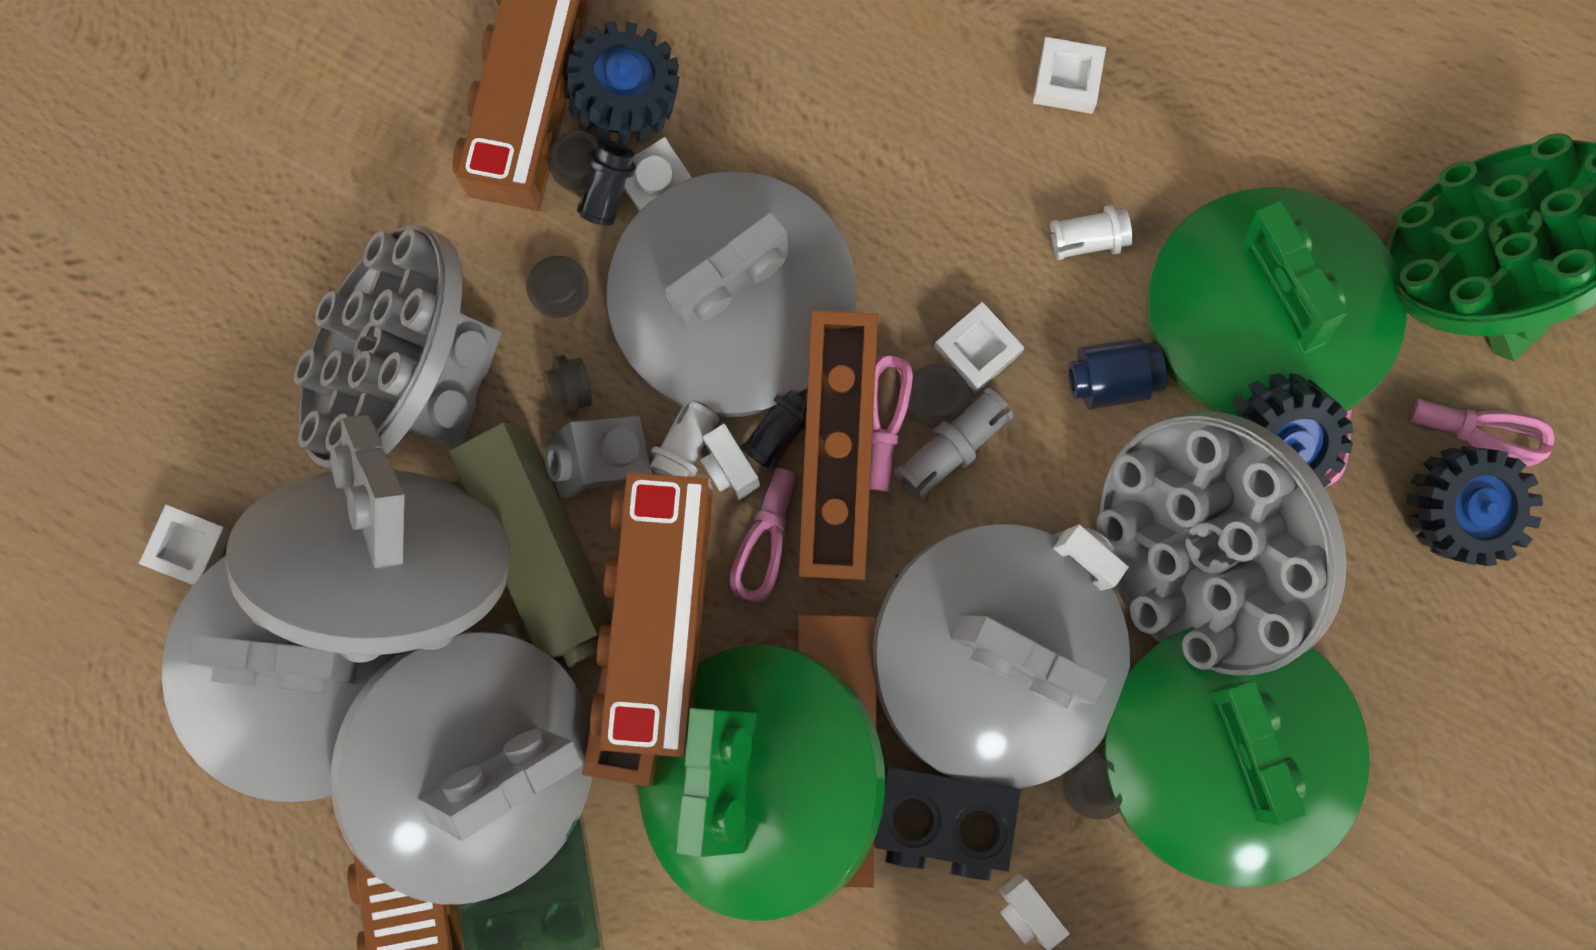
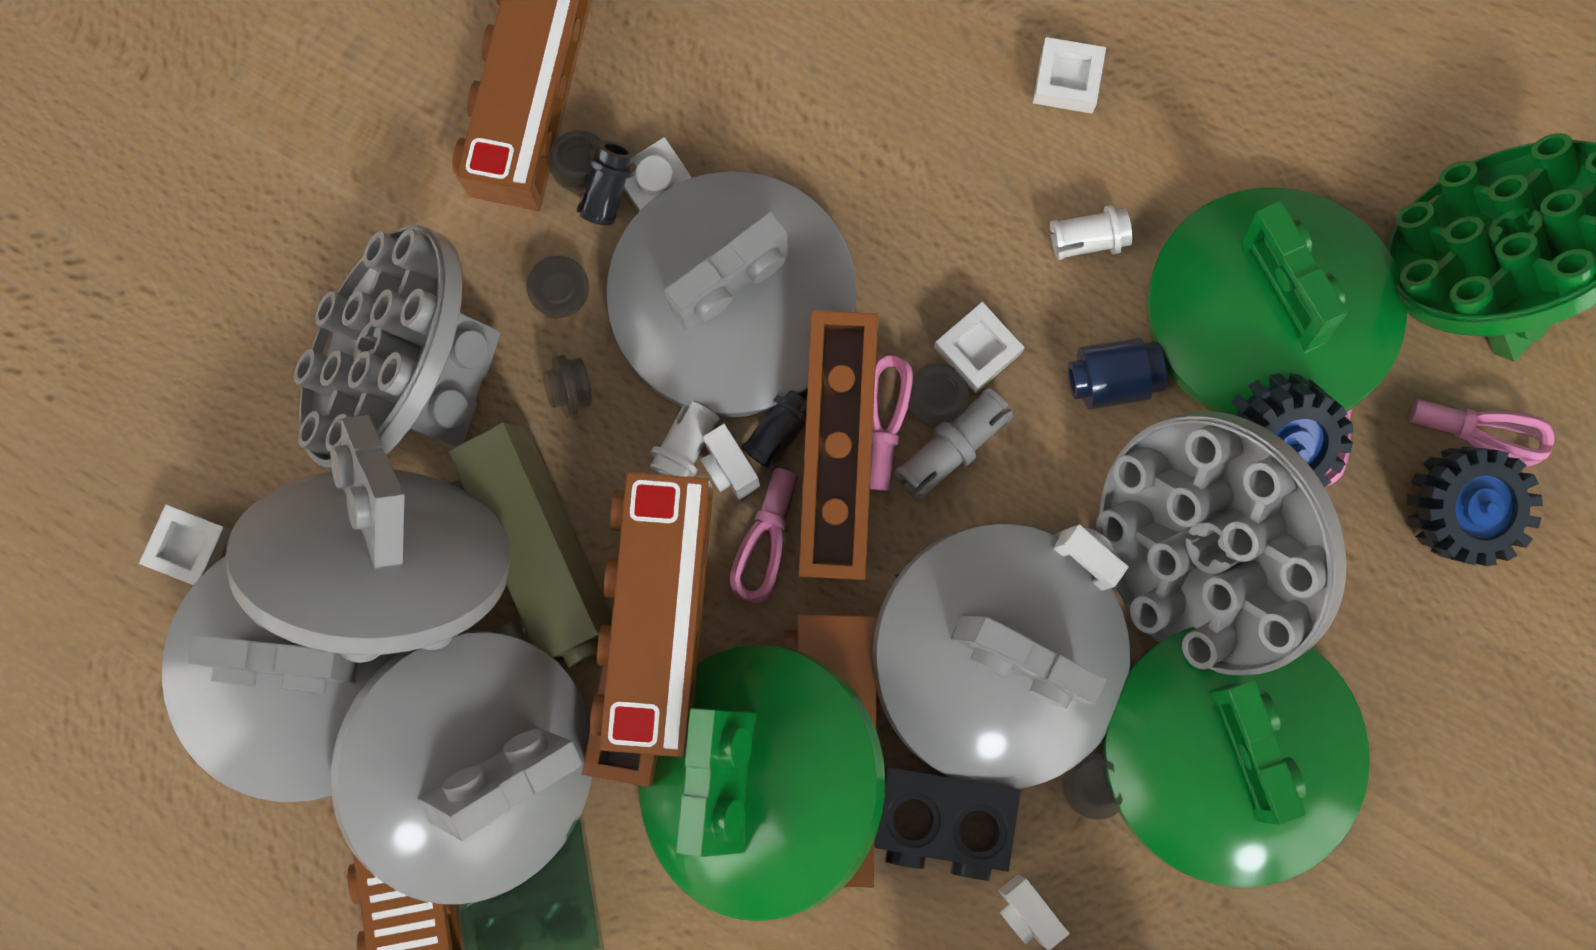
(596, 454): light grey bracket -> none
(621, 82): black wheel -> none

